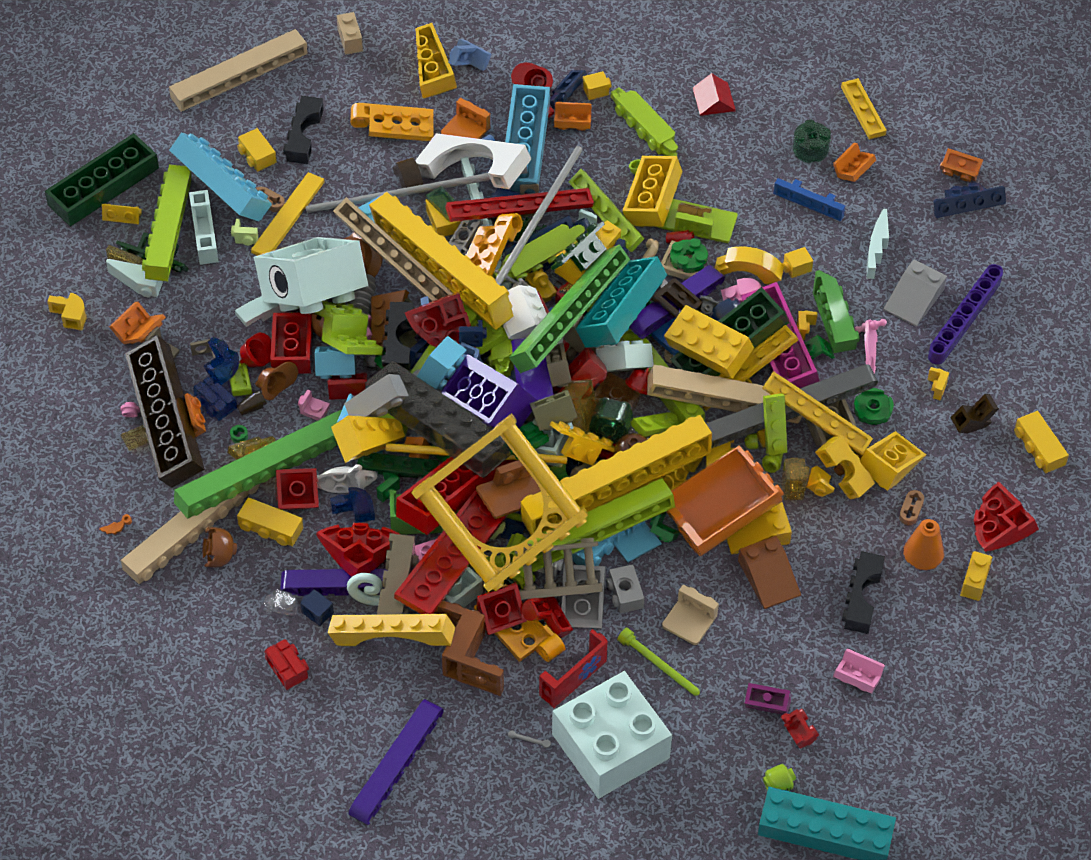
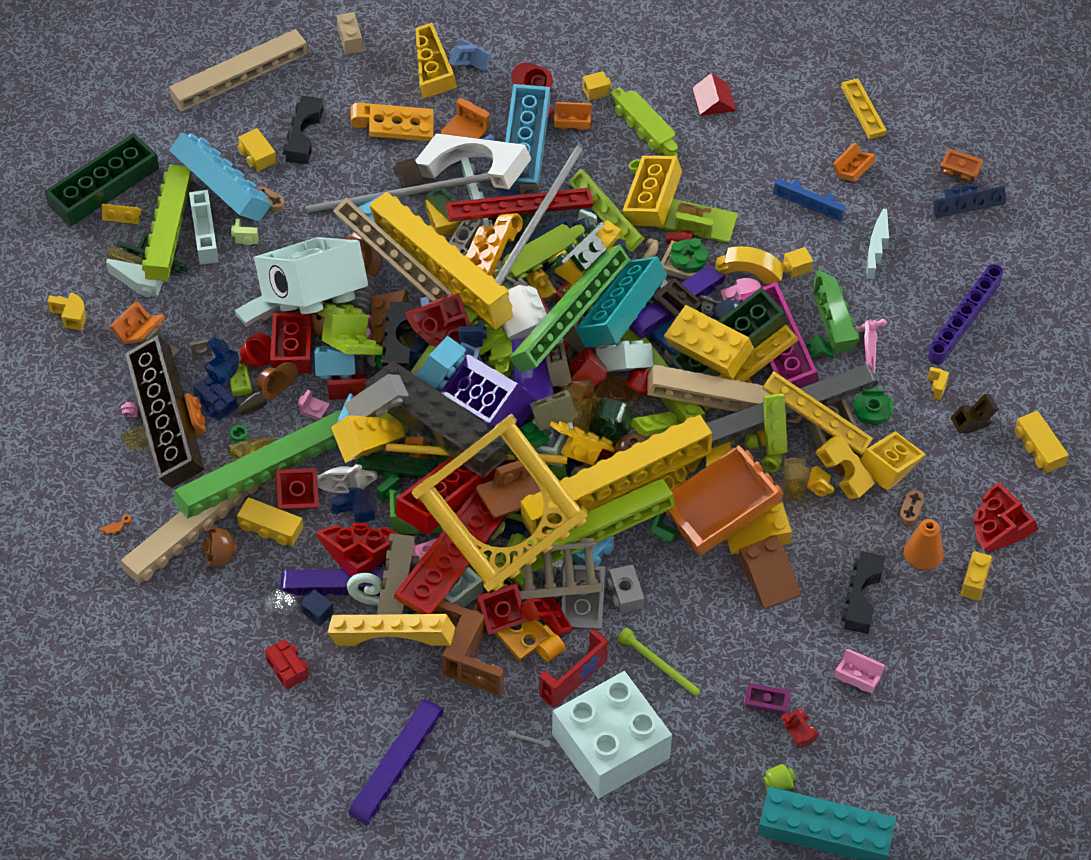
(288, 214): yellow tile -> none
(567, 86): dark blue hinge -> none
(635, 541): medium azure hinge -> none
(691, 615): tan bracket -> none
(804, 320): yellow bracket -> none
(811, 141): clear green brick -> none
(916, 293): light grey slope -> none

